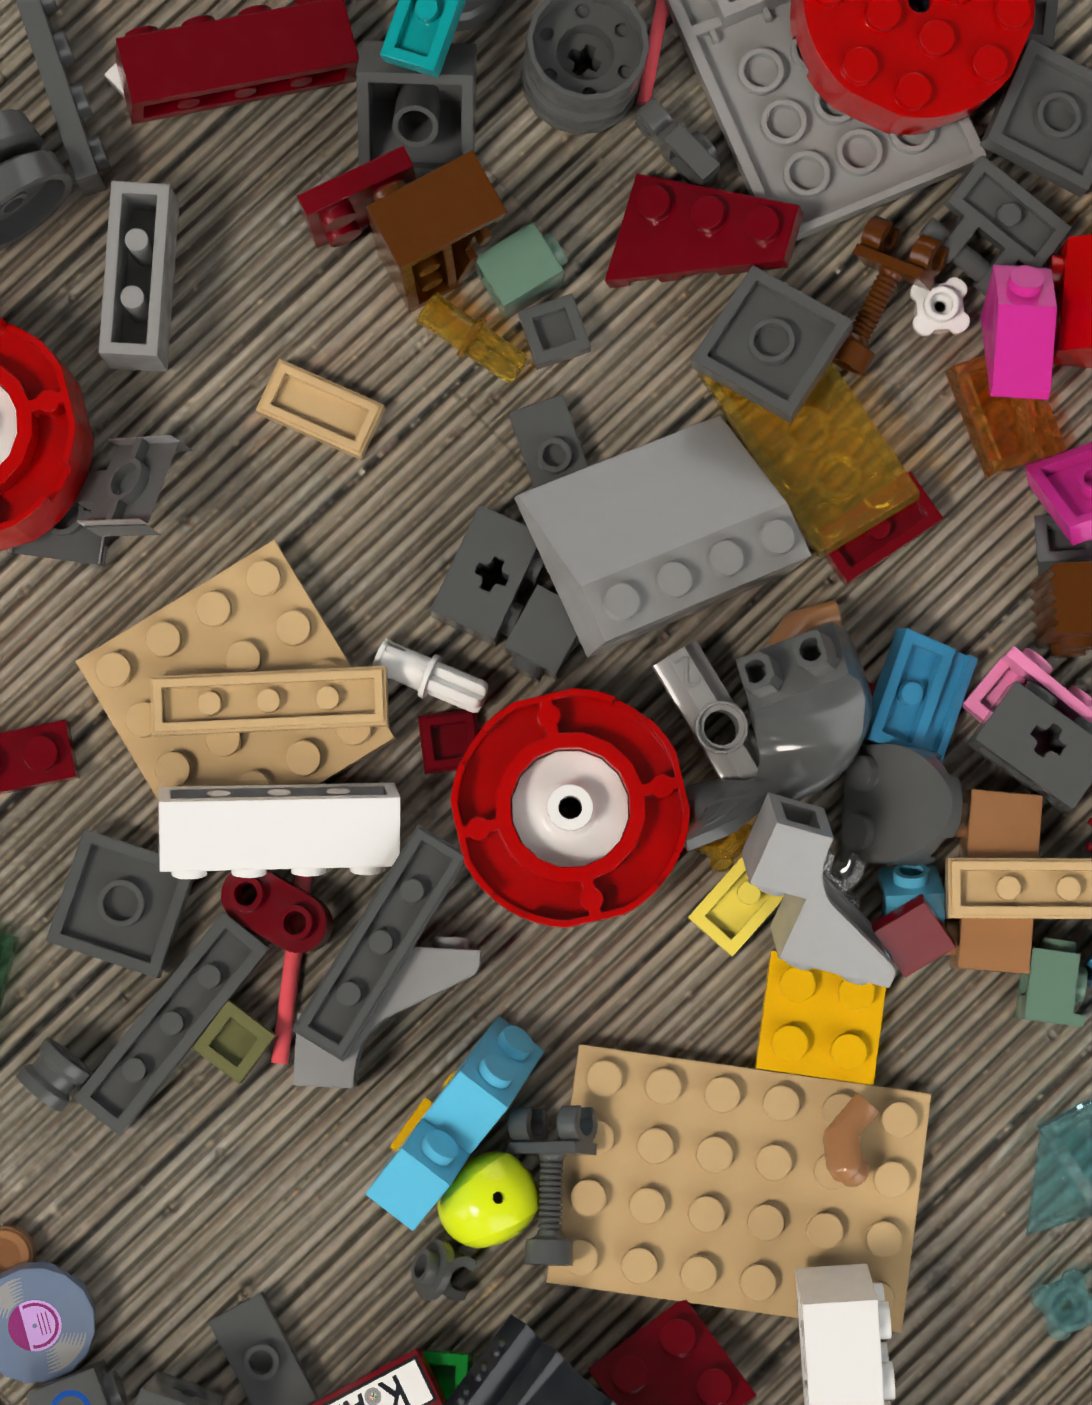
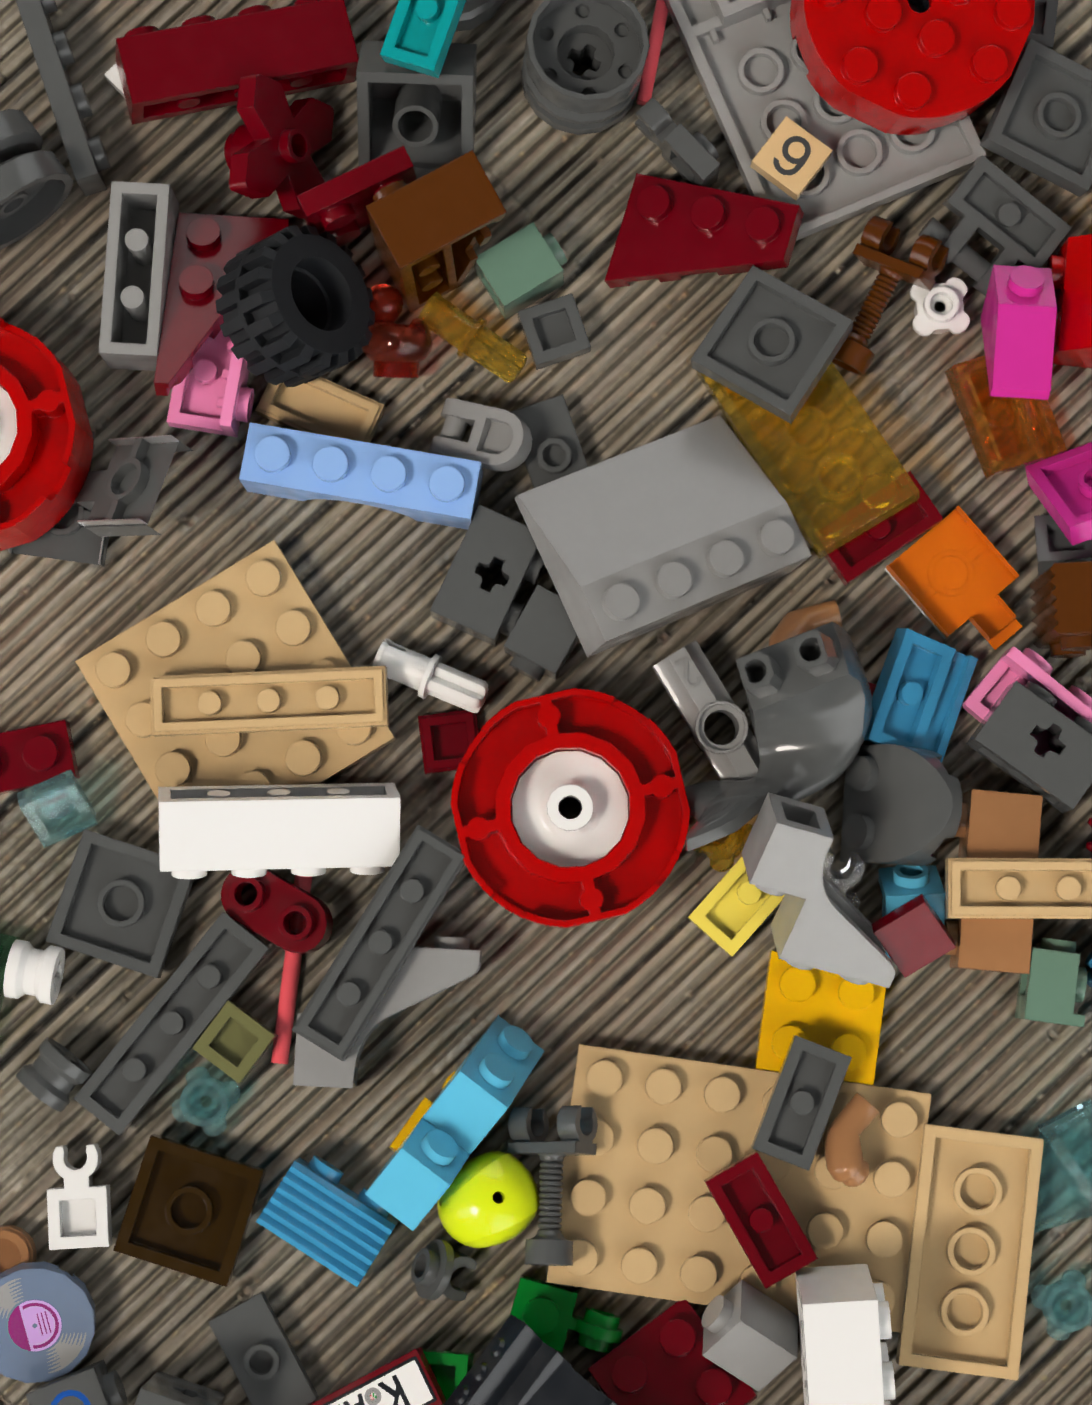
(34, 972): none -> white wheel
(57, 808): none -> clear light blue plate
(79, 1211): none -> white plate
(189, 1210): none -> dark brown plate
(190, 1107): none -> clear light blue plate
(198, 259): none -> dark red wing
(213, 392): none -> bright pink bracket
(276, 143): none -> dark red plant
(295, 306): none -> black tyre
(327, 1219): none -> dark azure brick
(377, 475): none -> light blue arch
(395, 346): none -> clear red animal
(496, 440): none -> light grey plate
(549, 1314): none -> green plate
(749, 1335): none -> light grey brick
(760, 1219): none -> dark red plate
(791, 158): none -> tan tile
(801, 1102): none -> dark grey plate
(957, 578): none -> orange piece
(970, 1252): none -> tan plate

